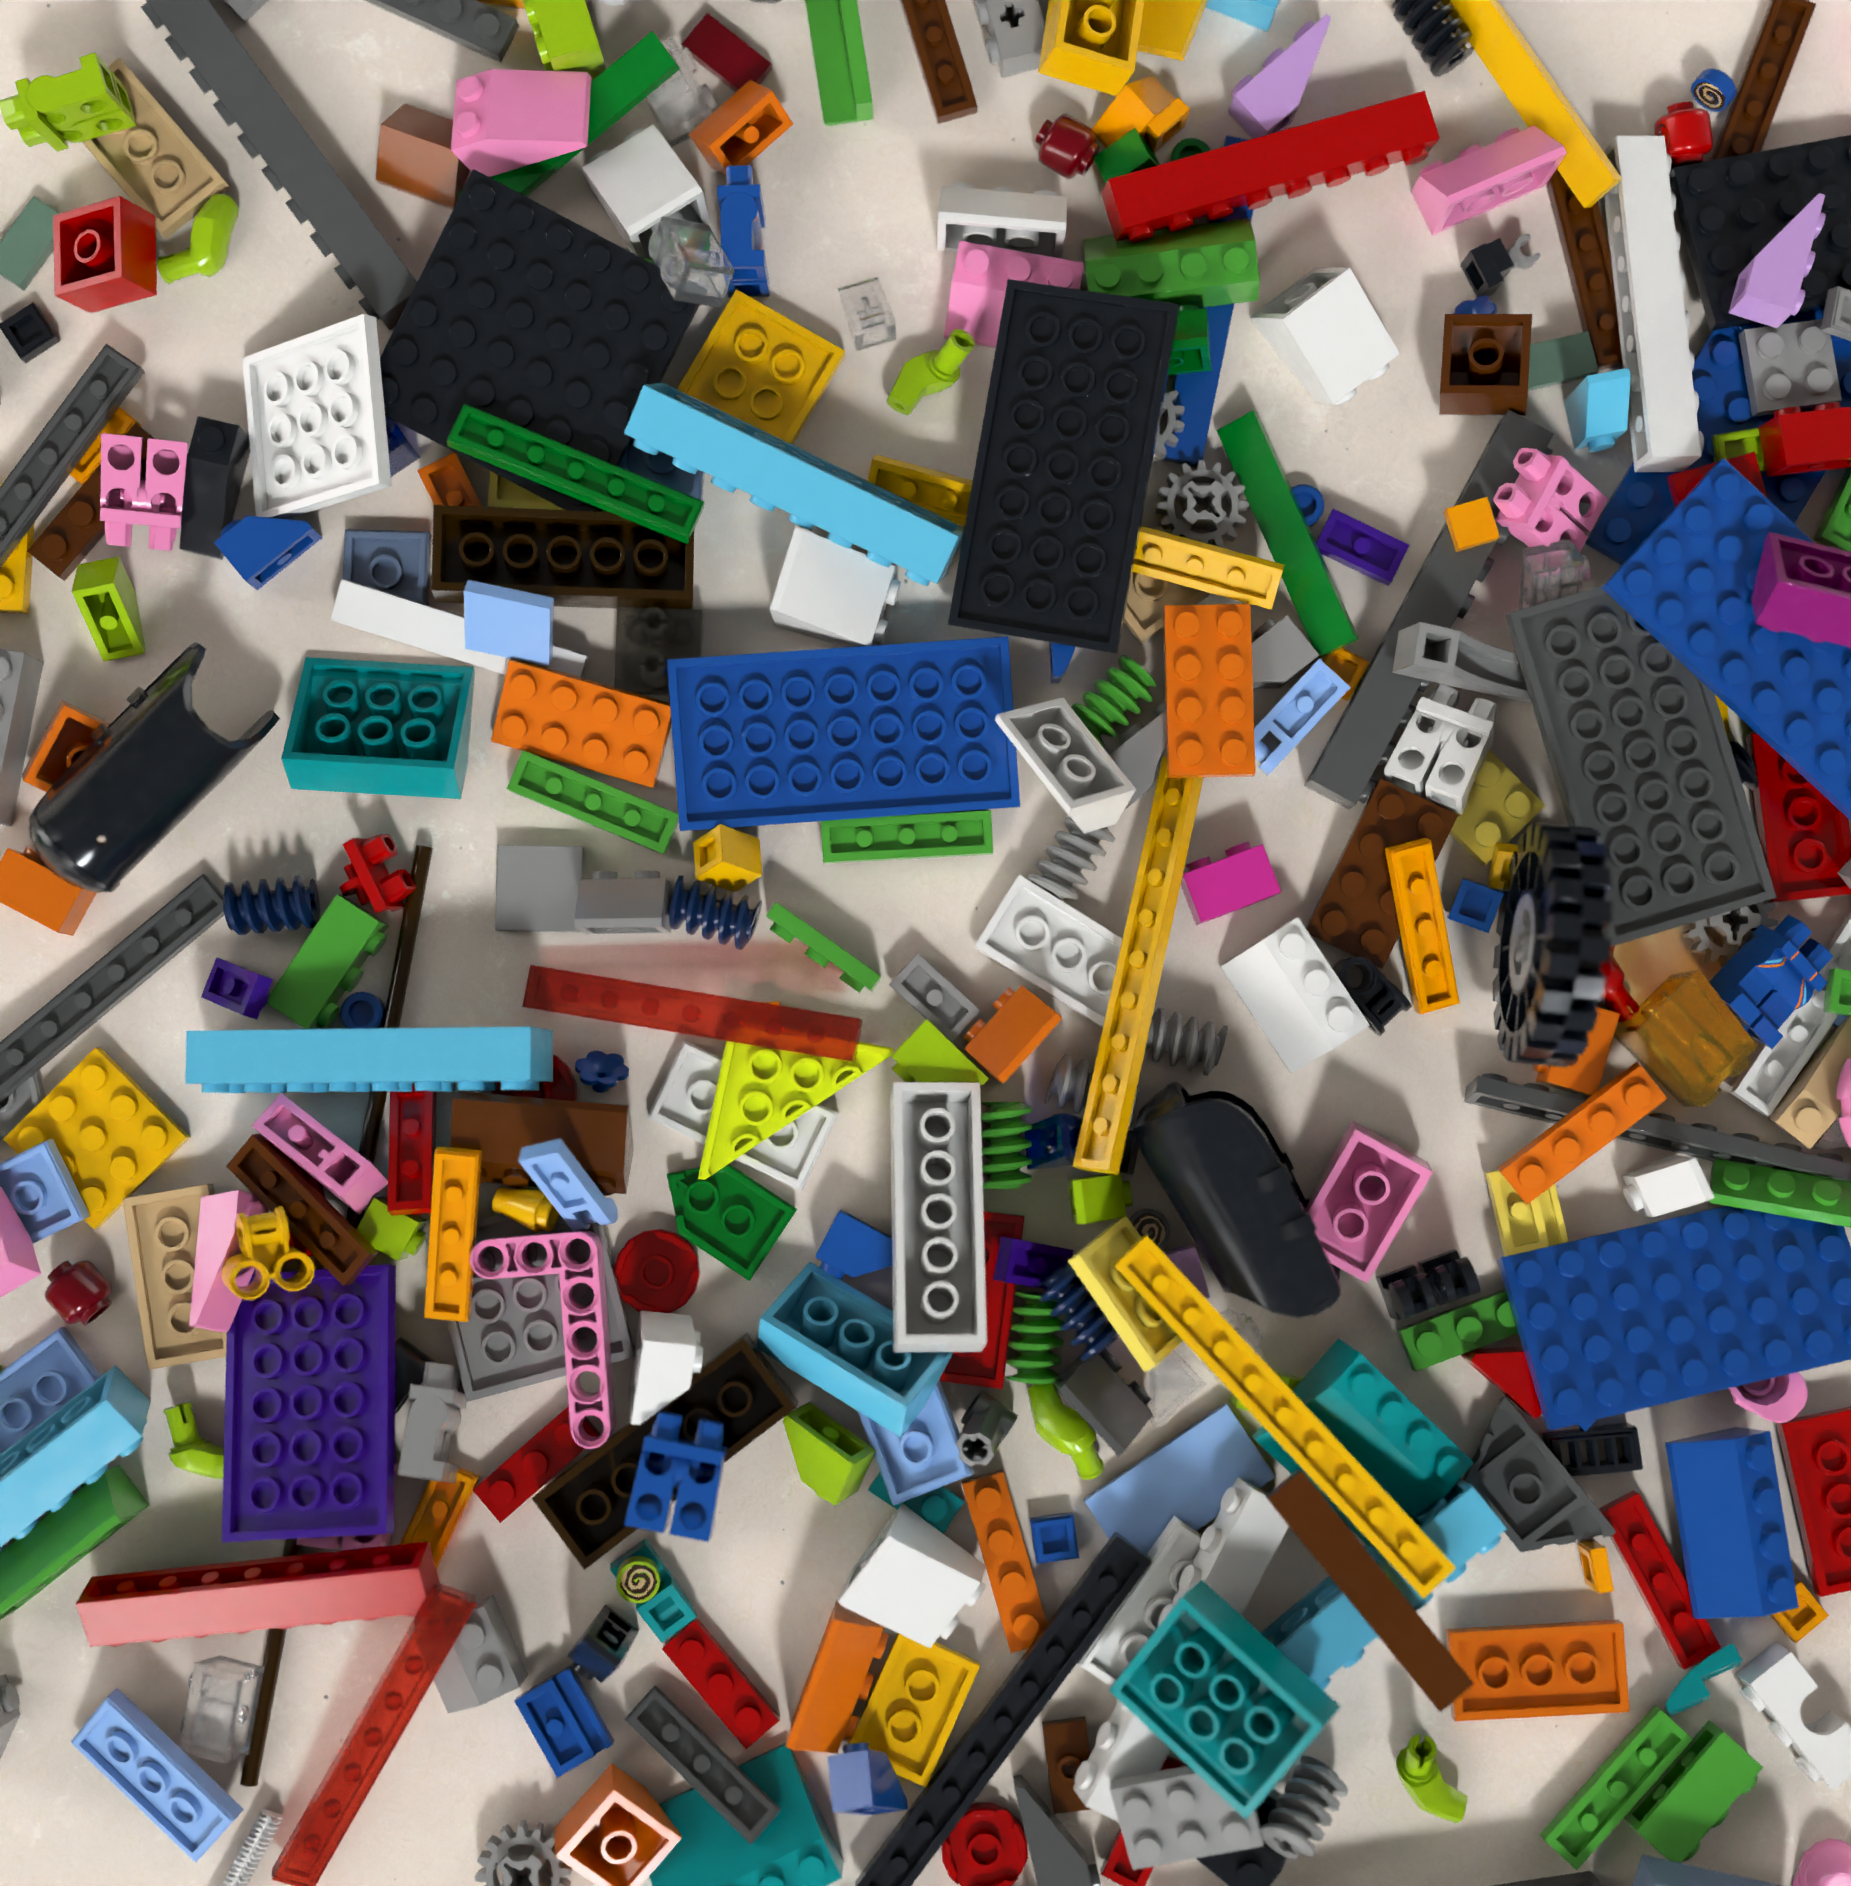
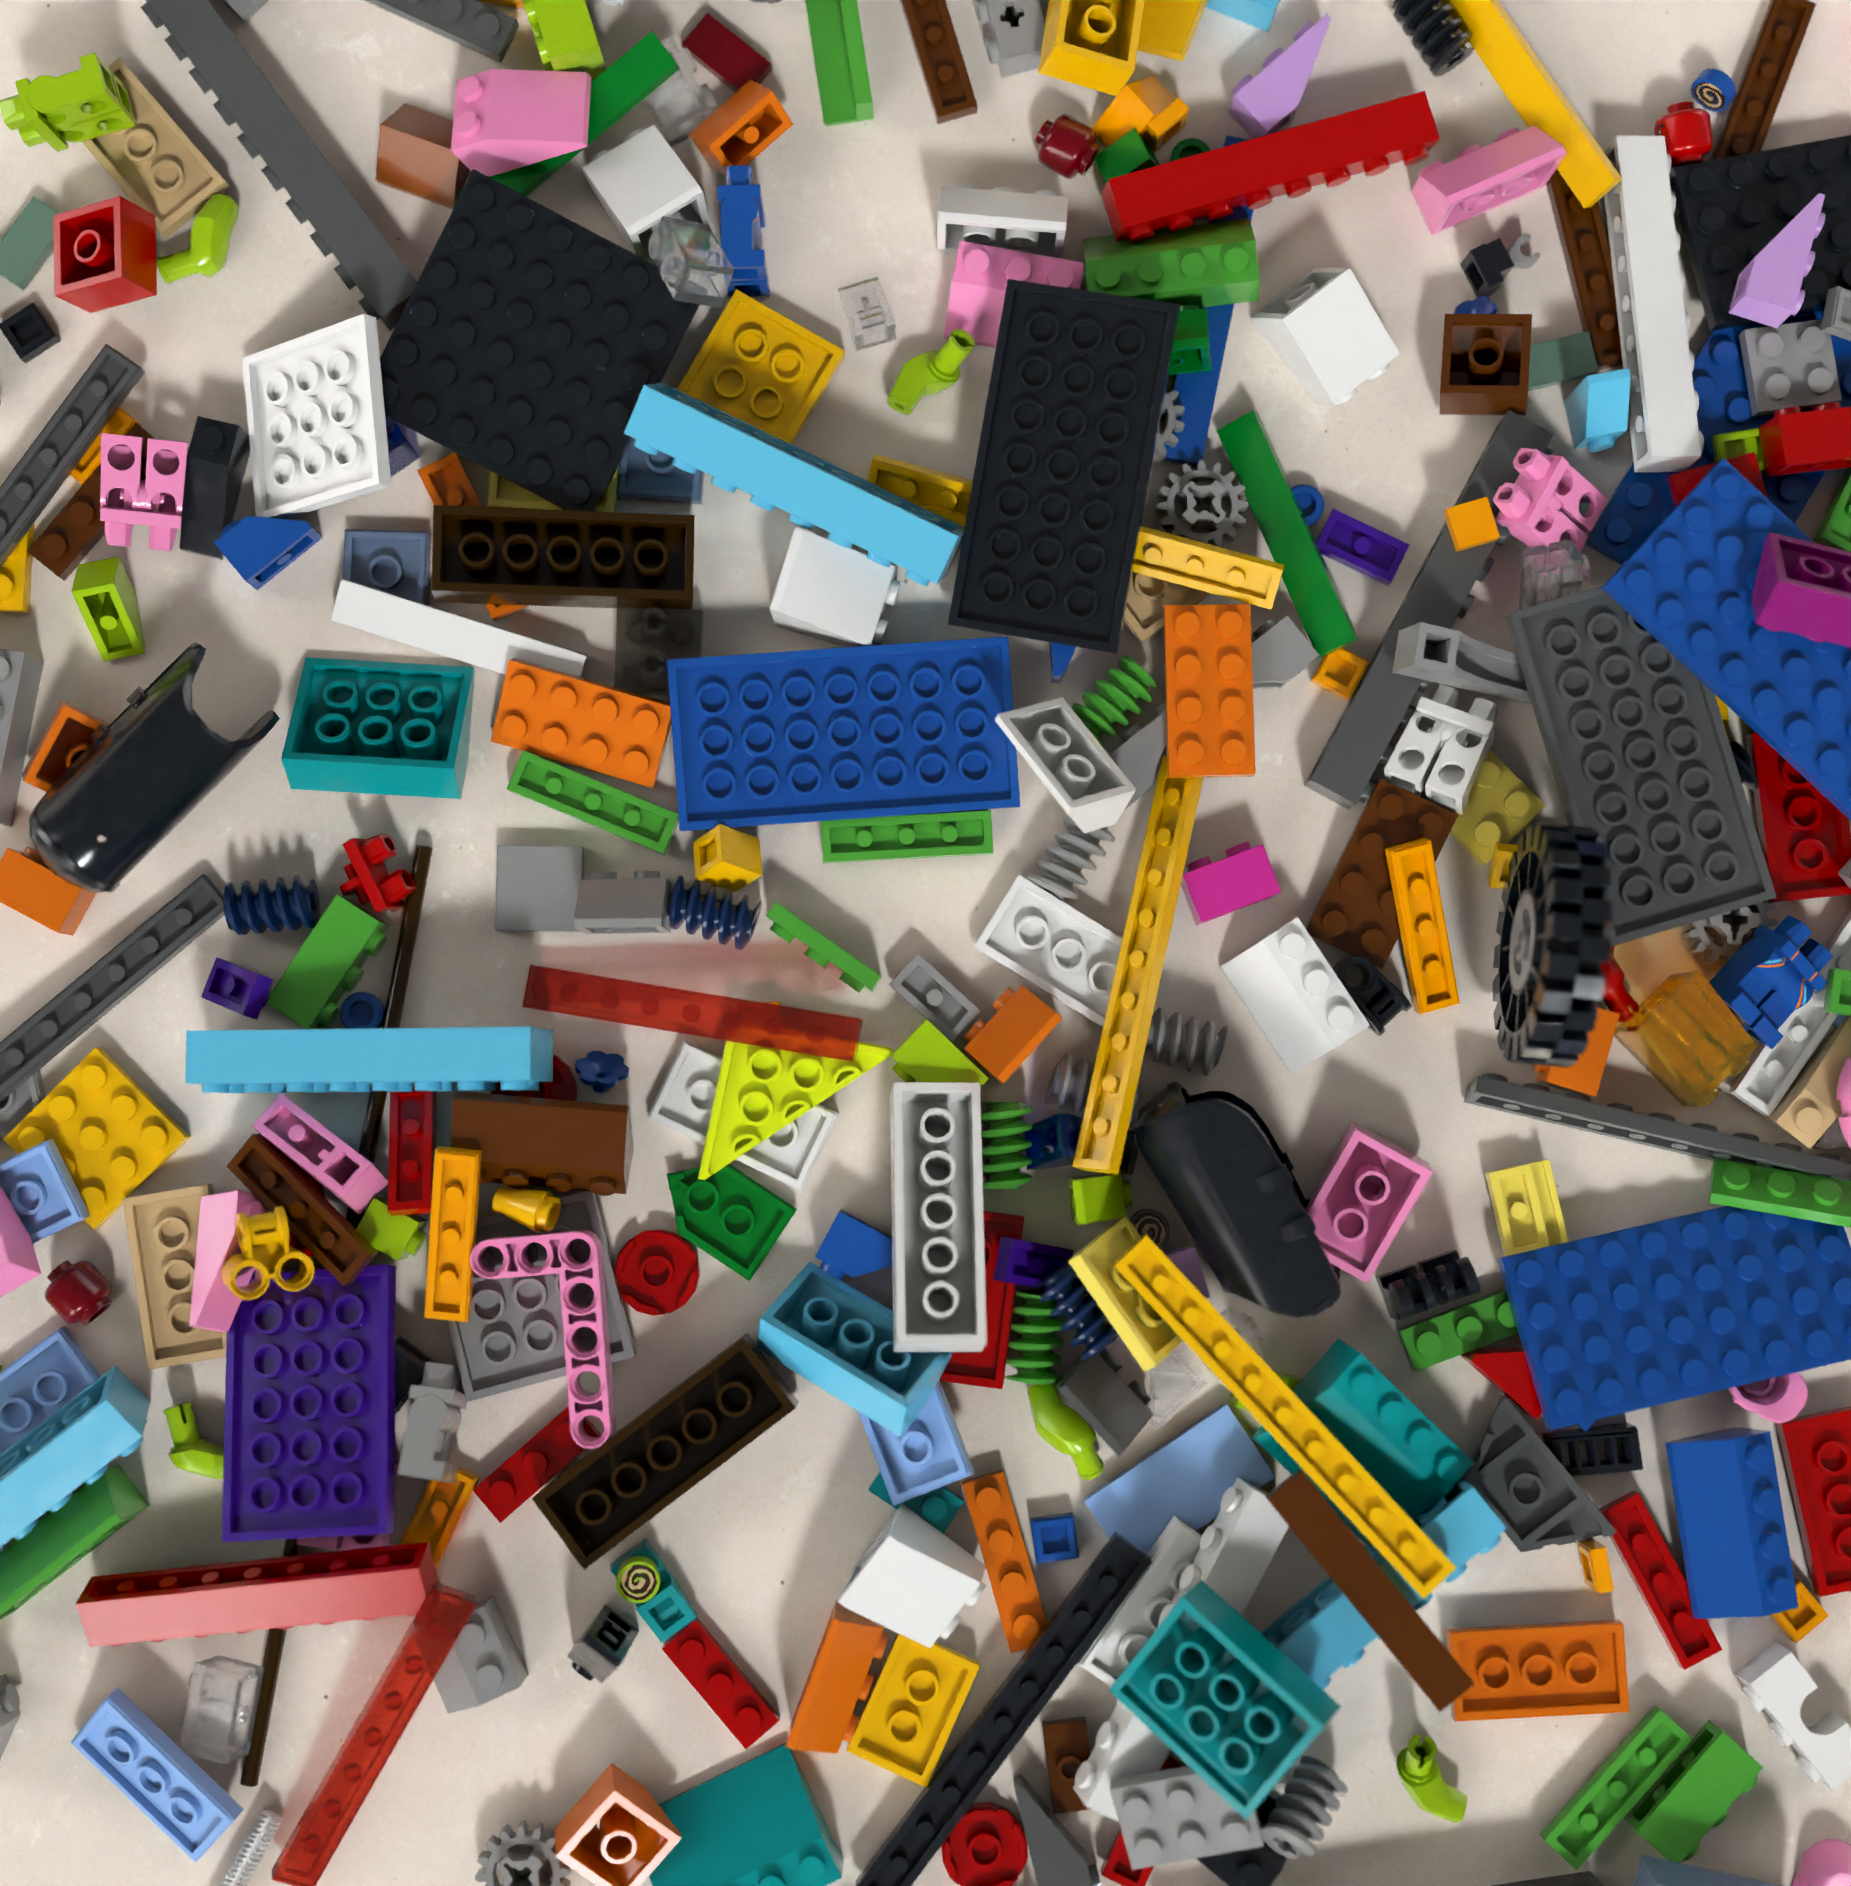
(508, 622): light blue tile -> none
(564, 1721): blue plate -> none
(567, 1185): light blue plate -> none
(575, 473): green tile -> none
(663, 1362): white slope -> none
(682, 1464): blue hips -> none
(703, 1764): dark grey tile -> none
(827, 1453): lime slope -> none
(864, 1782): slope -> none
(984, 1429): dark grey piece -> none
(1298, 713): light blue plate -> none
(1475, 905): blue plate -> none
(1582, 1133): orange plate -> none
(1666, 1186): white slope -> none
(1692, 1689): teal slope -> none

